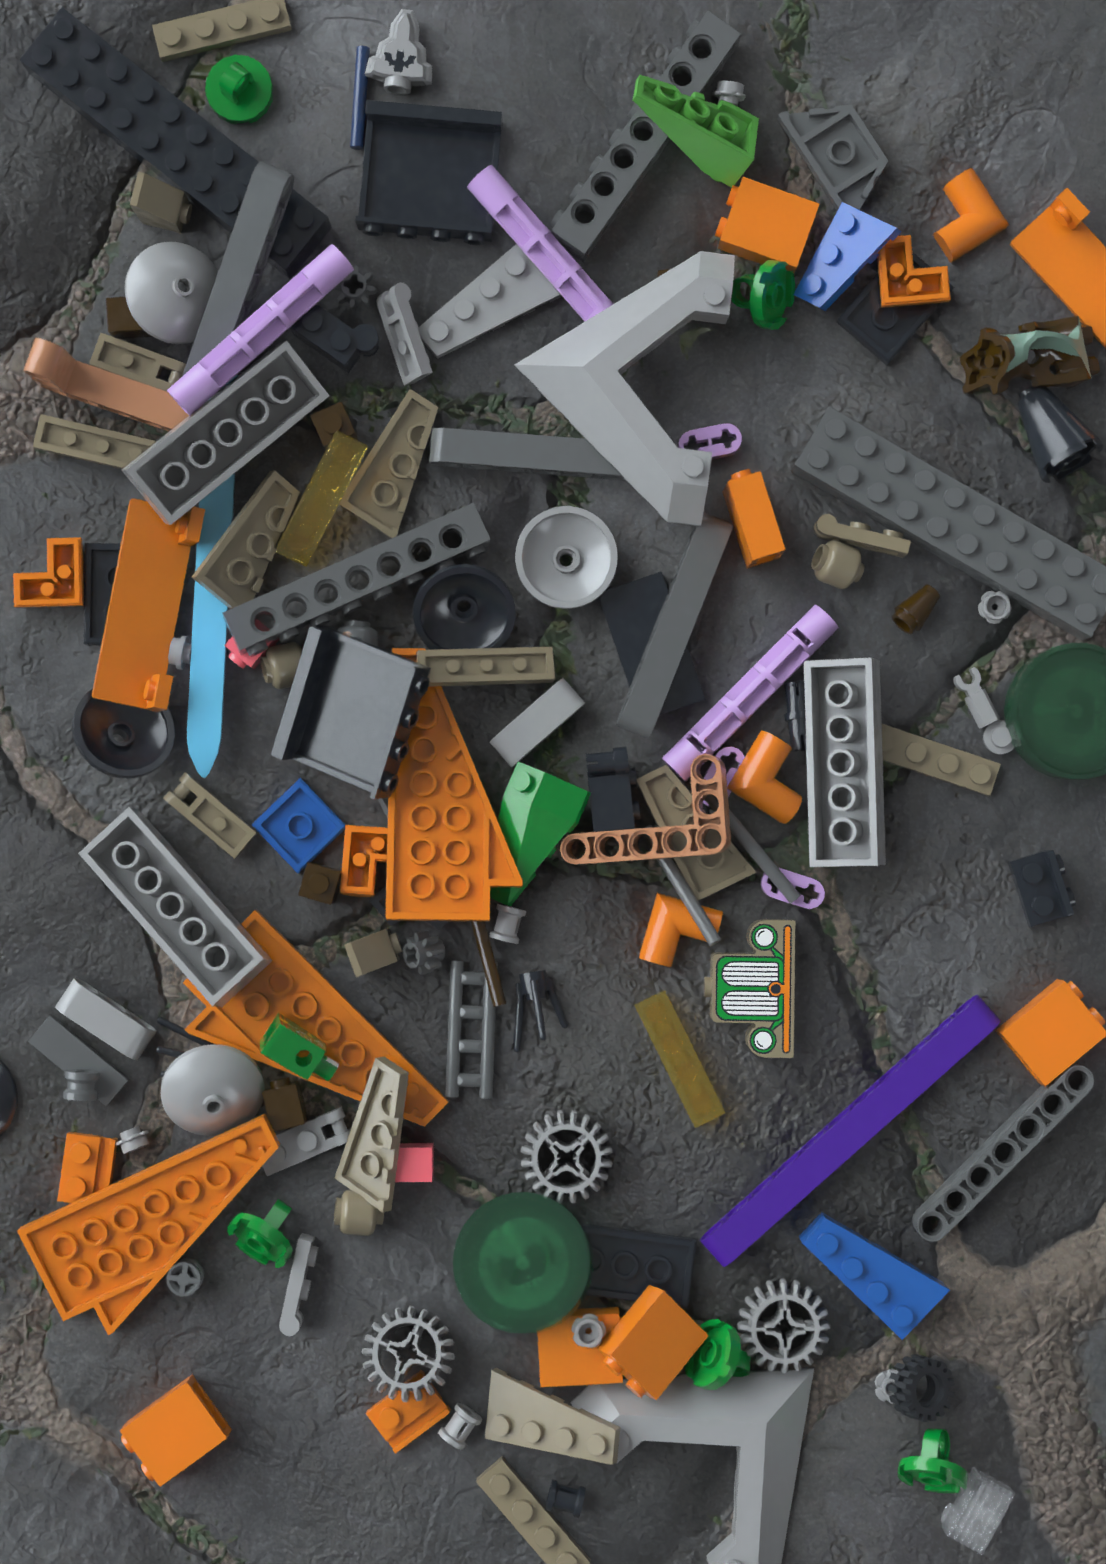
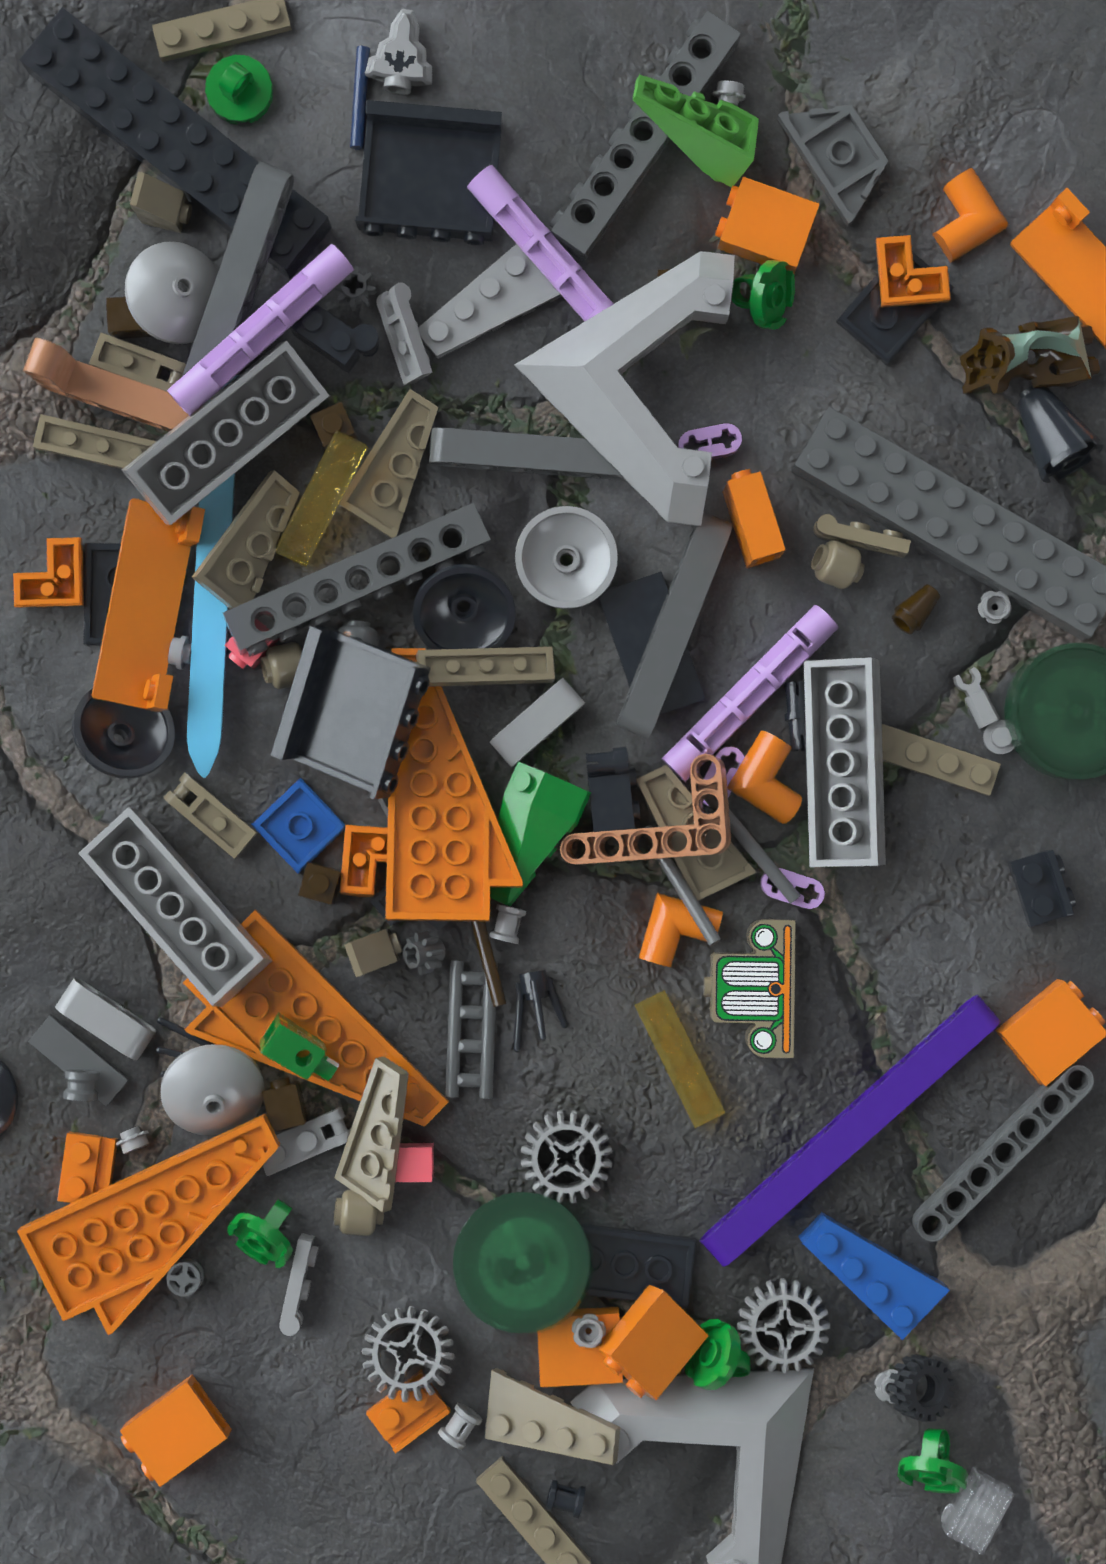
(845, 249): wing -> none

